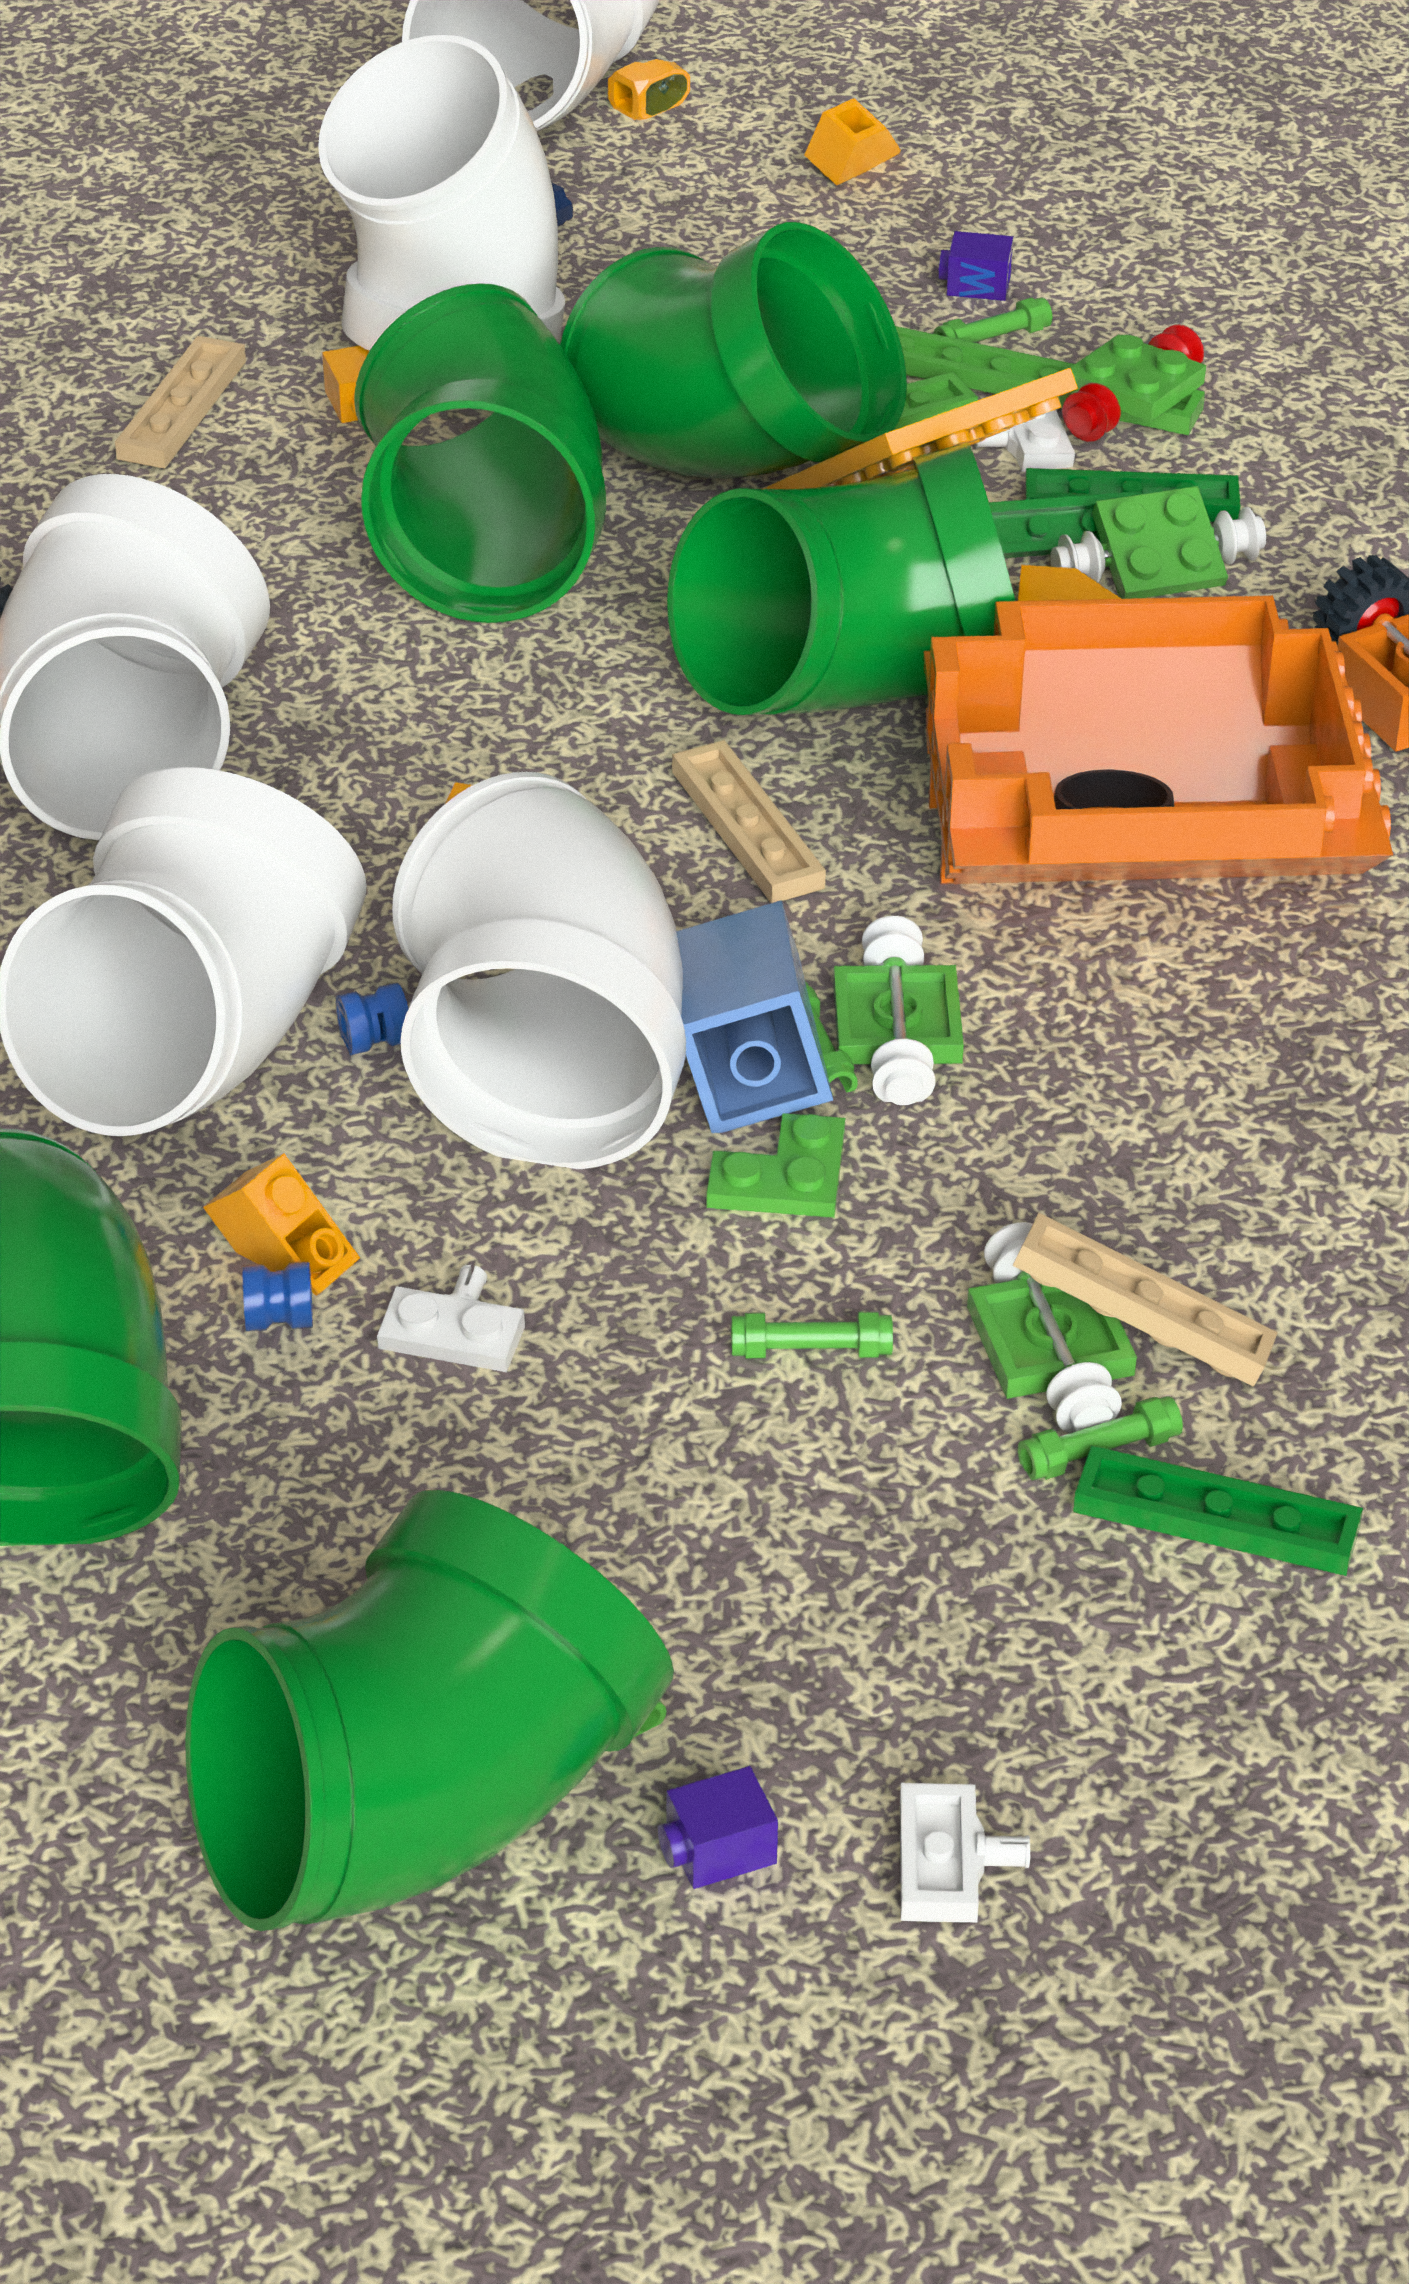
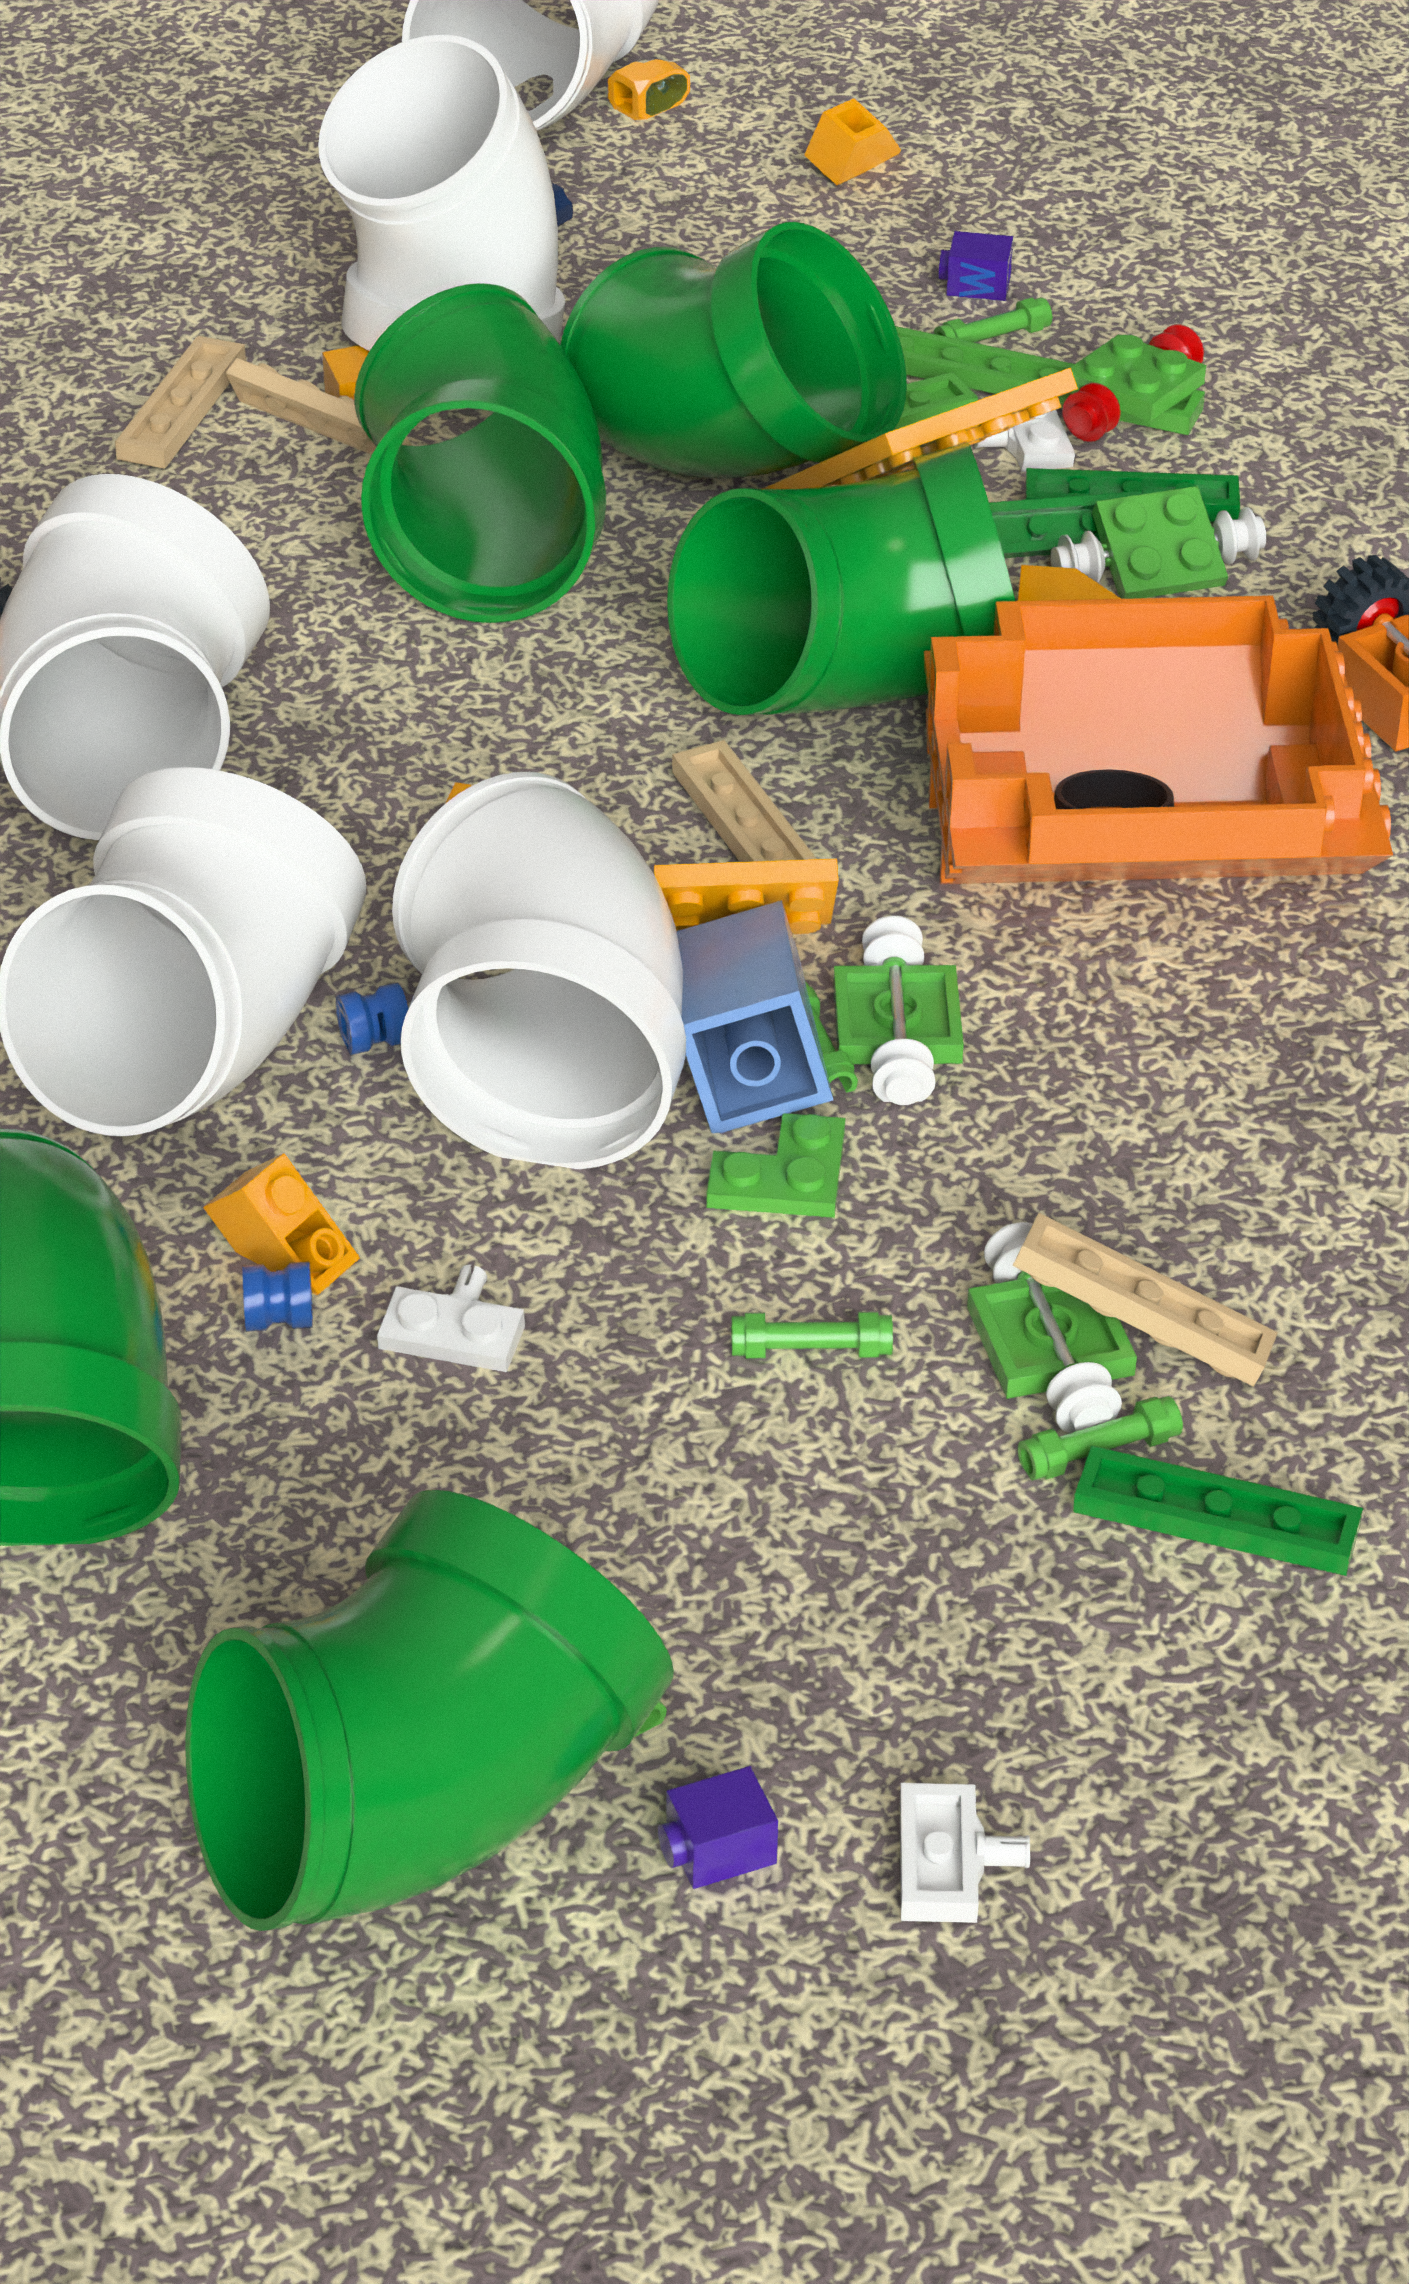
(299, 403): none -> tan plate
(722, 889): none -> light orange plate

